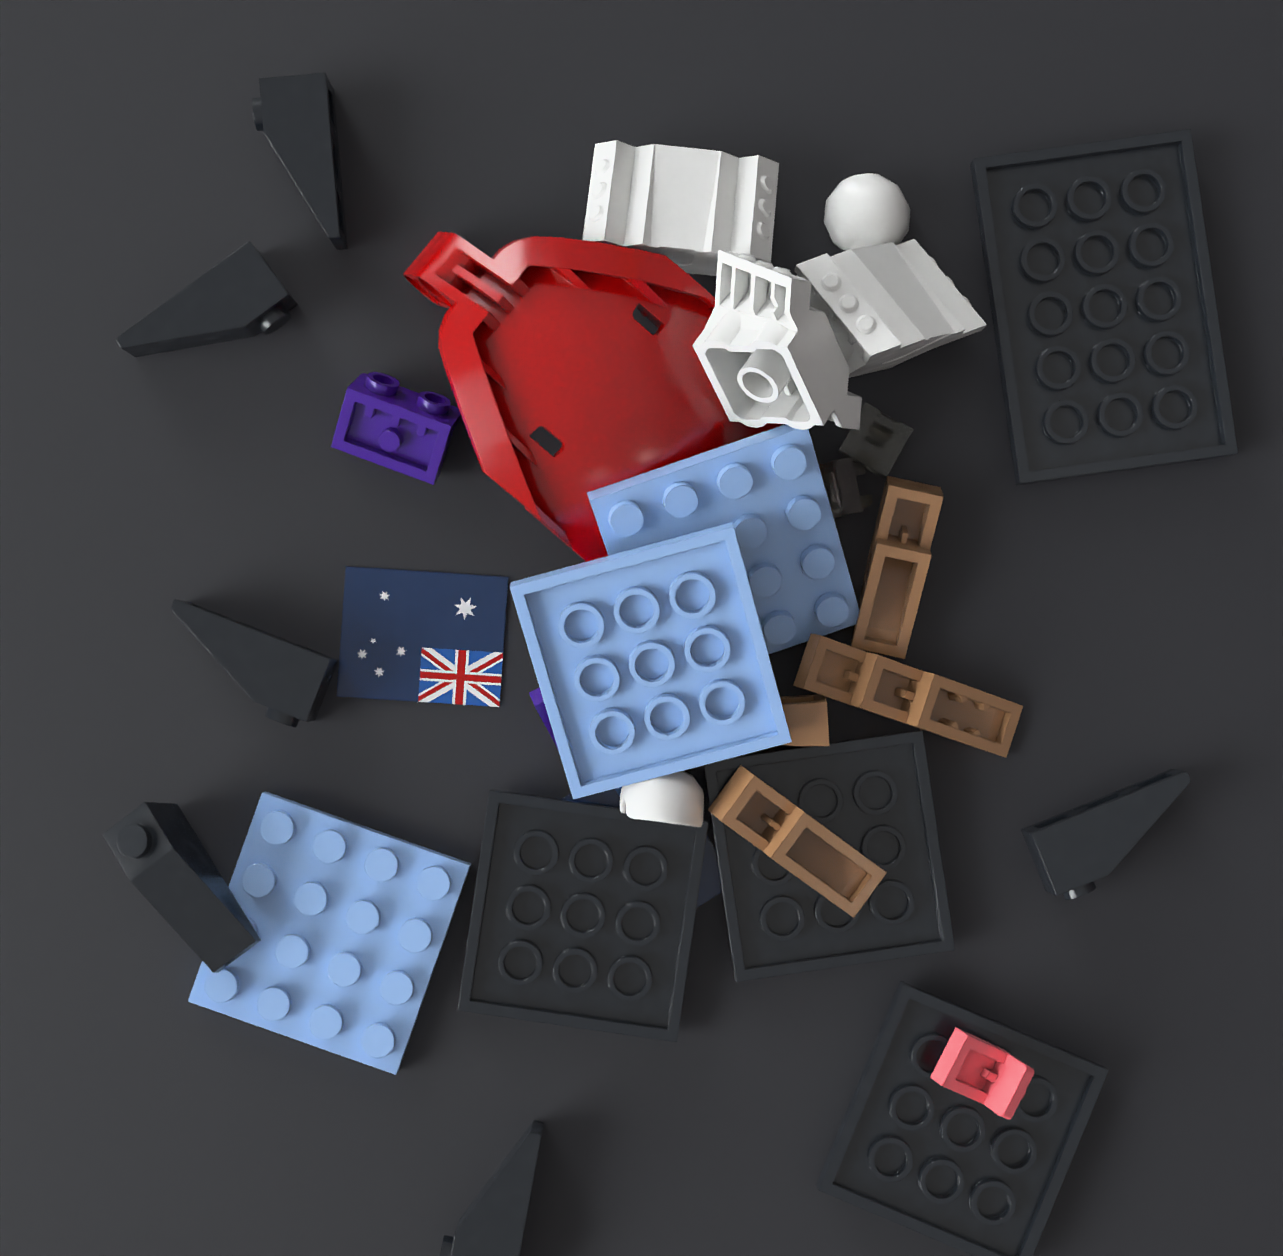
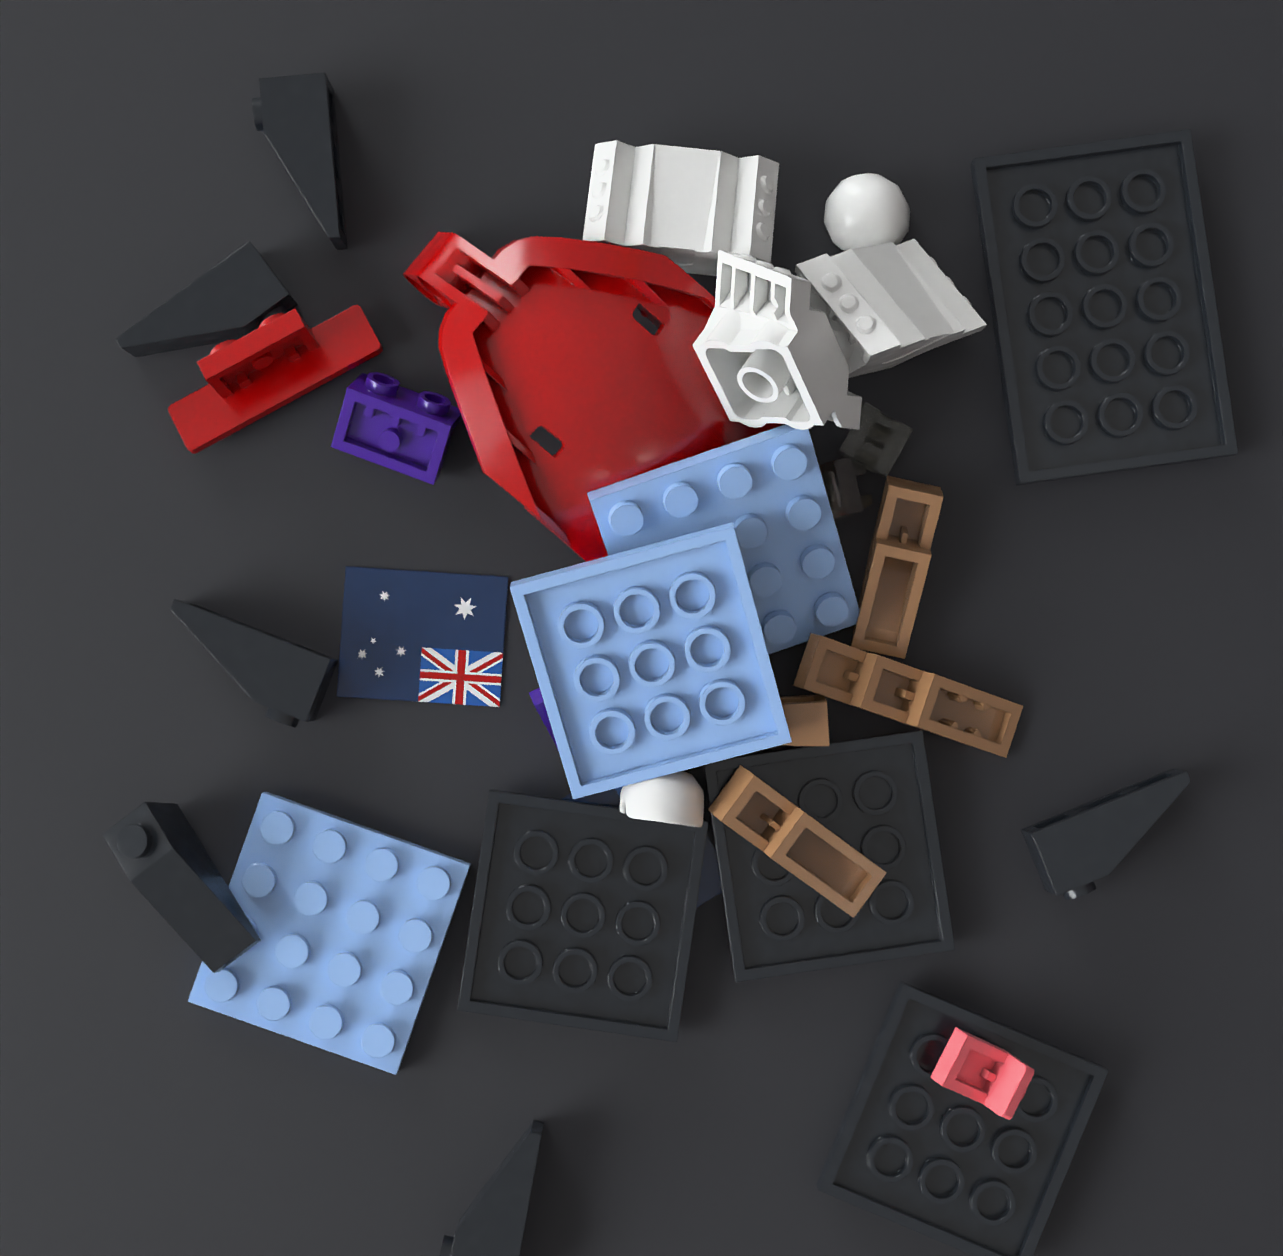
(269, 371): none -> red bracket

